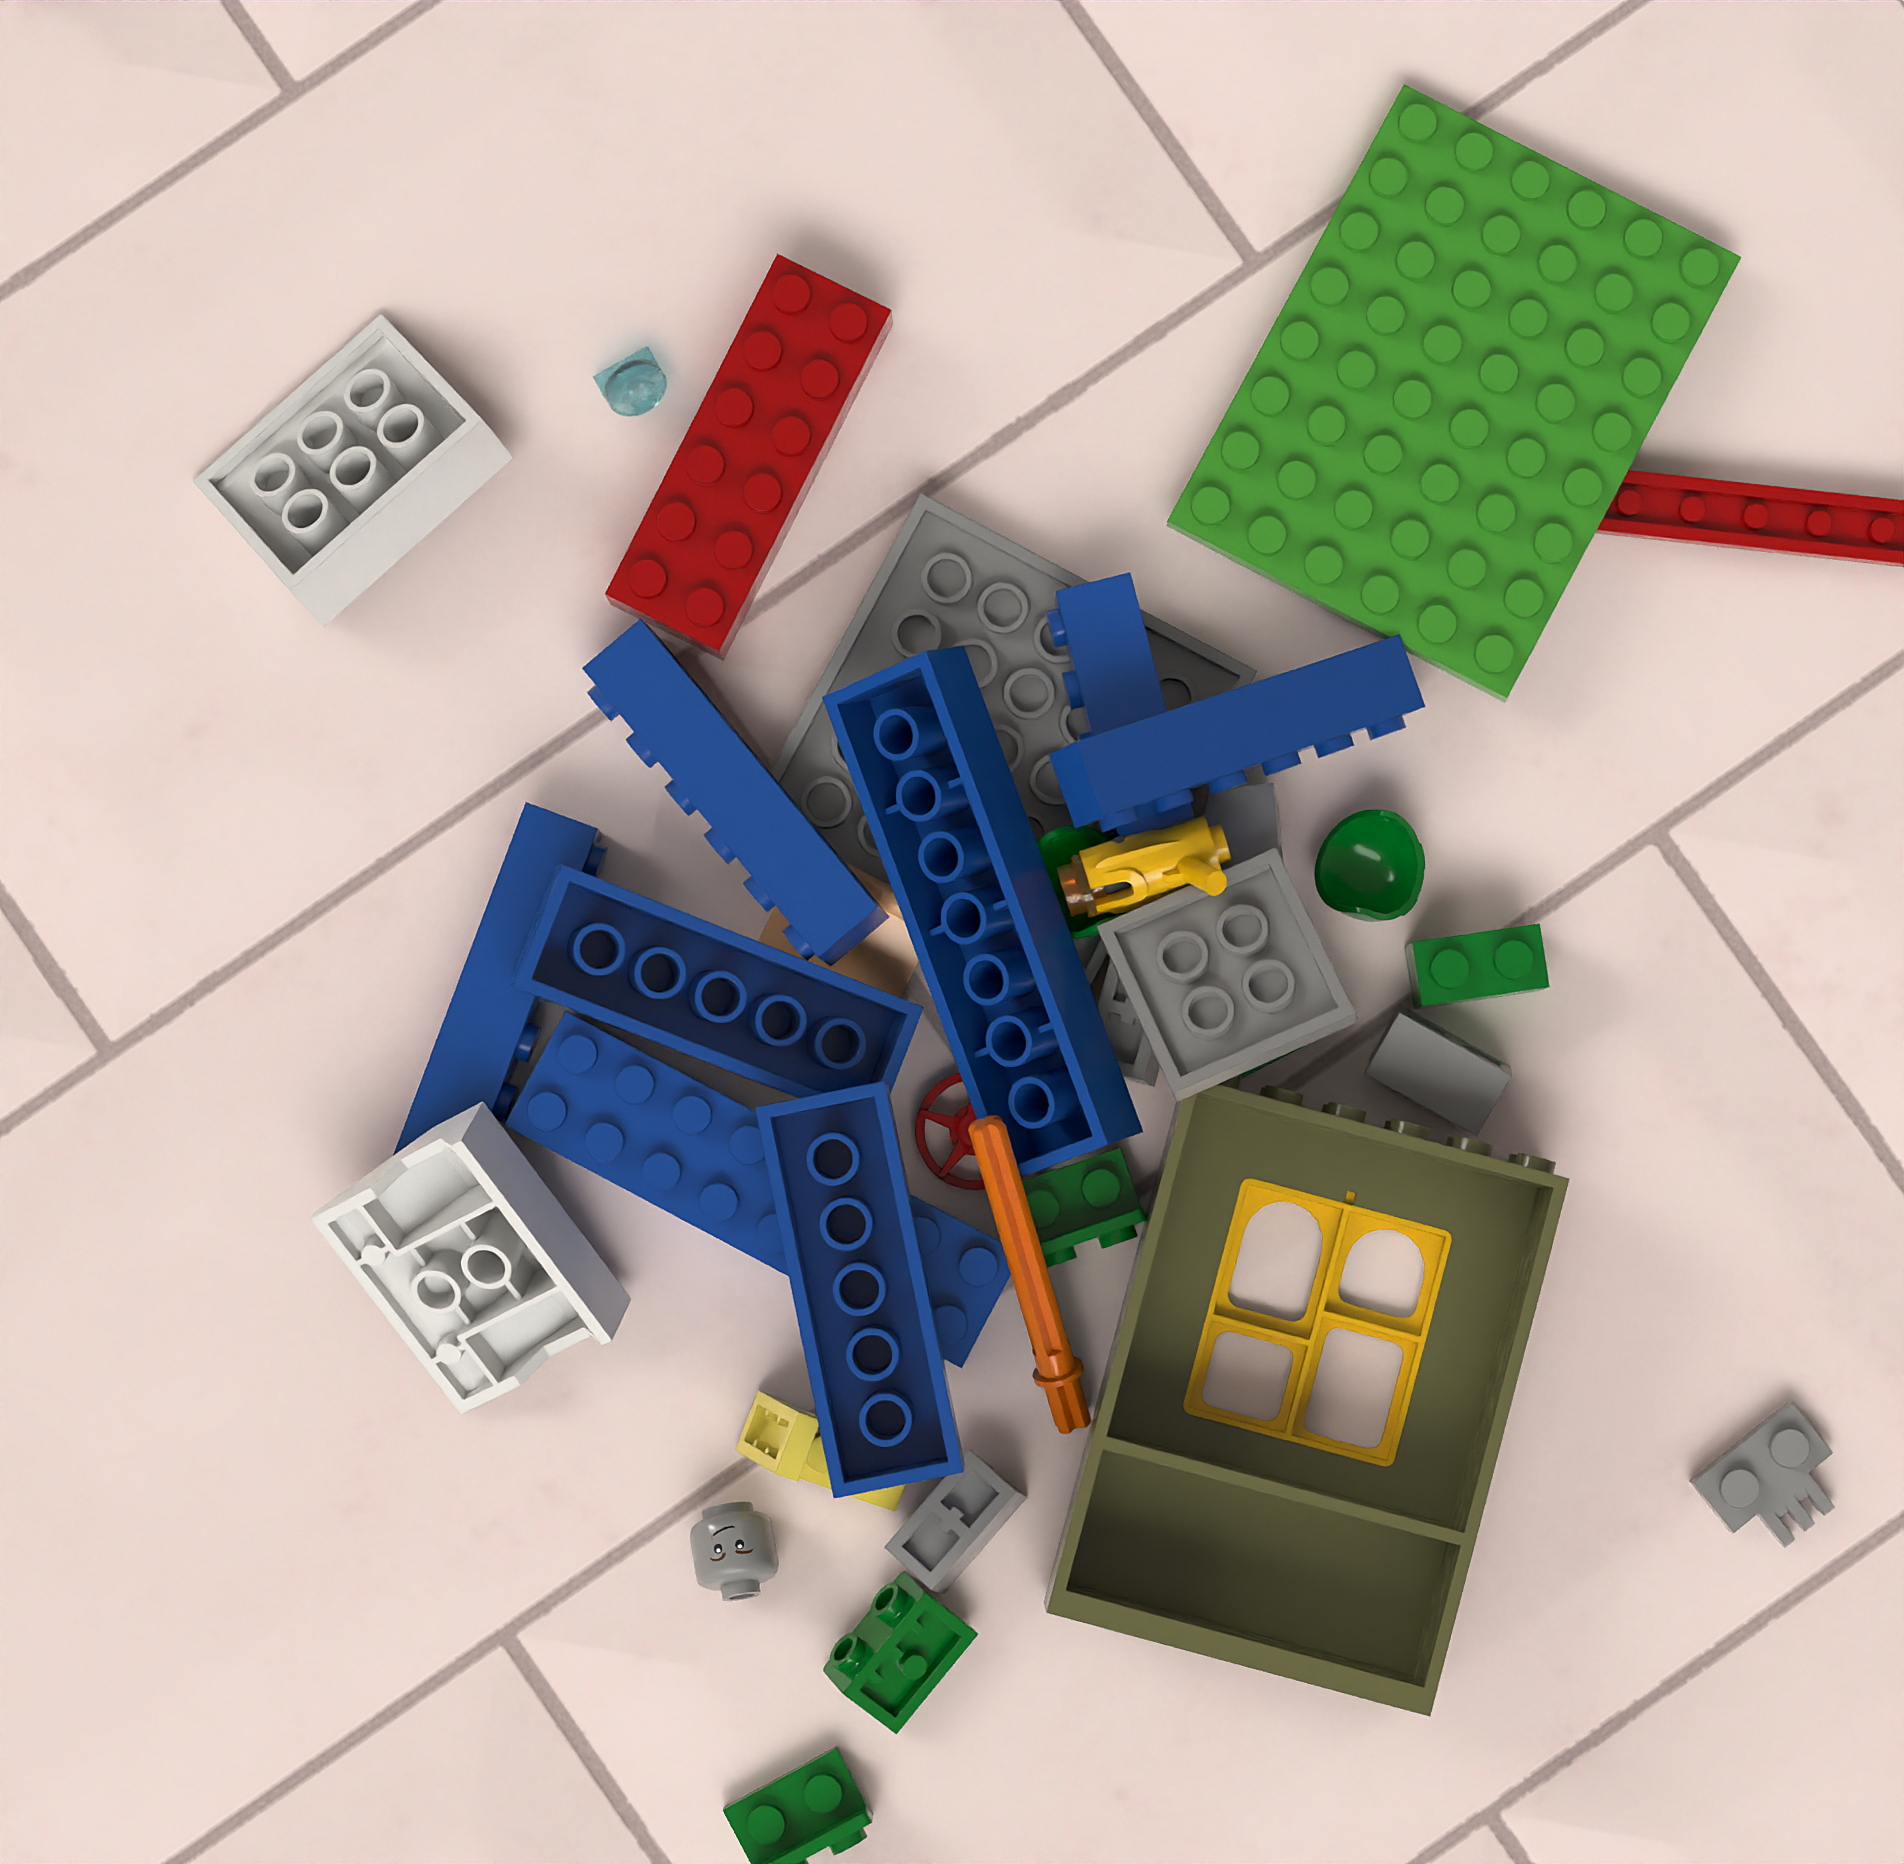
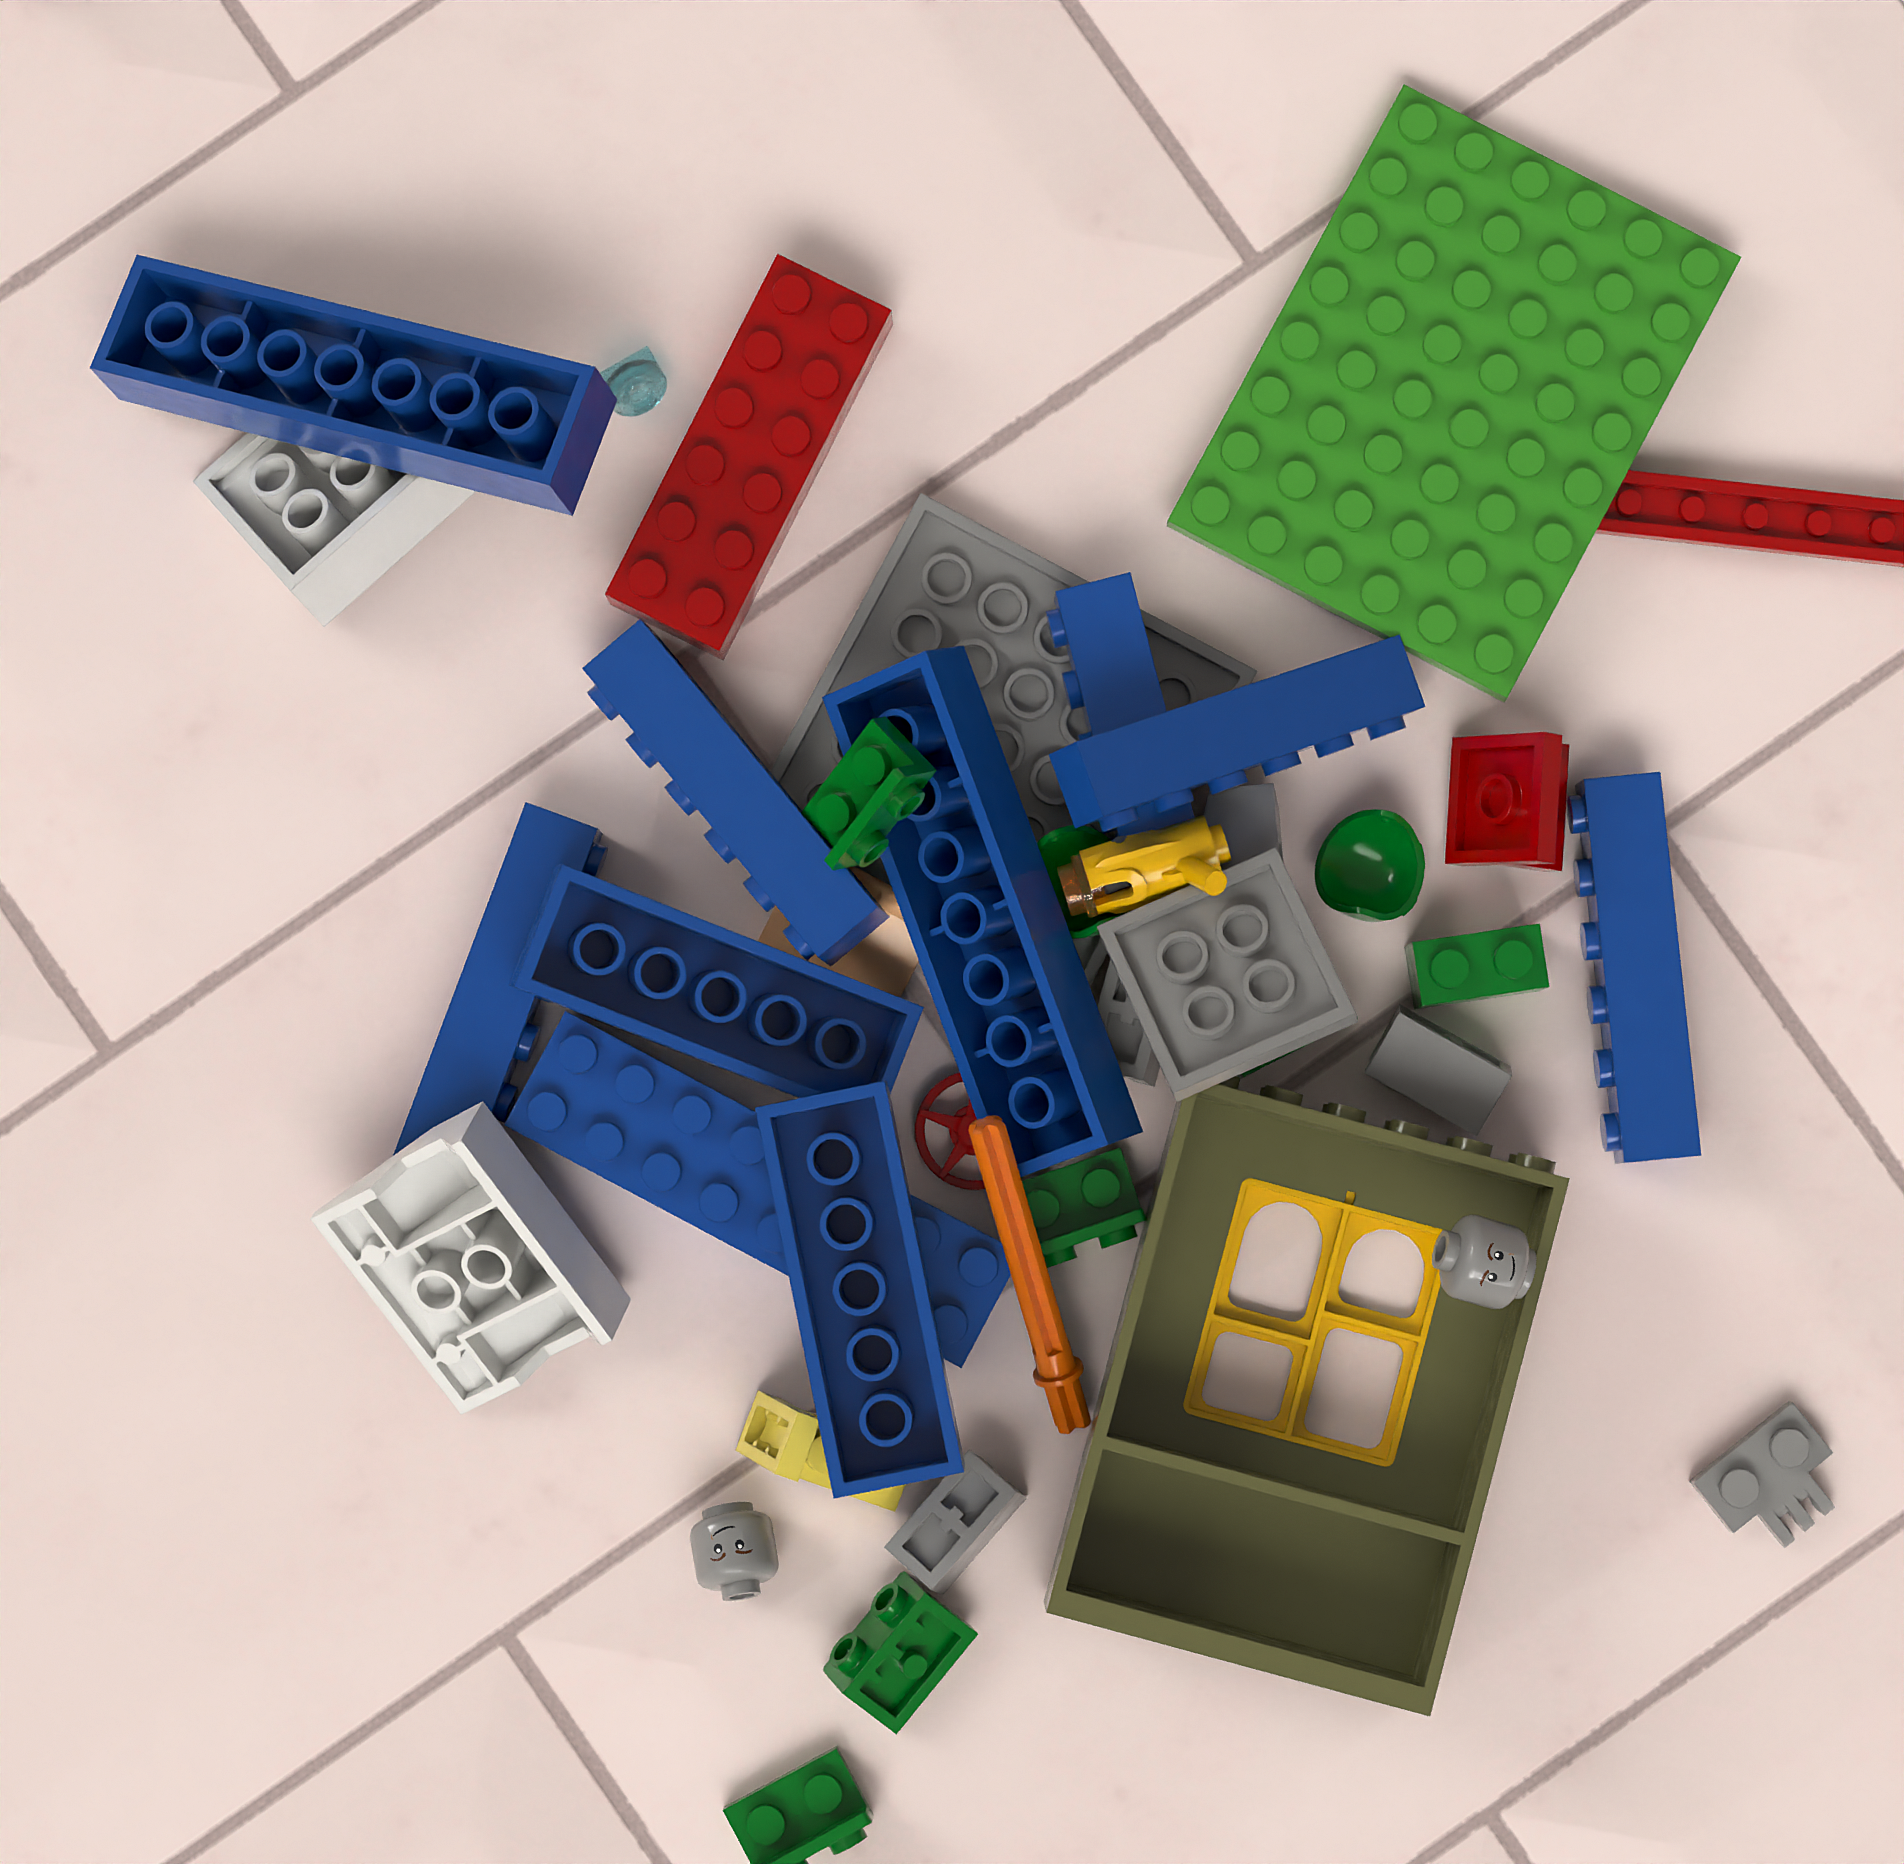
(355, 384): none -> blue brick
(867, 794): none -> green bracket
(1484, 1262): none -> light grey head
(1507, 801): none -> red bracket
(1635, 968): none -> blue brick

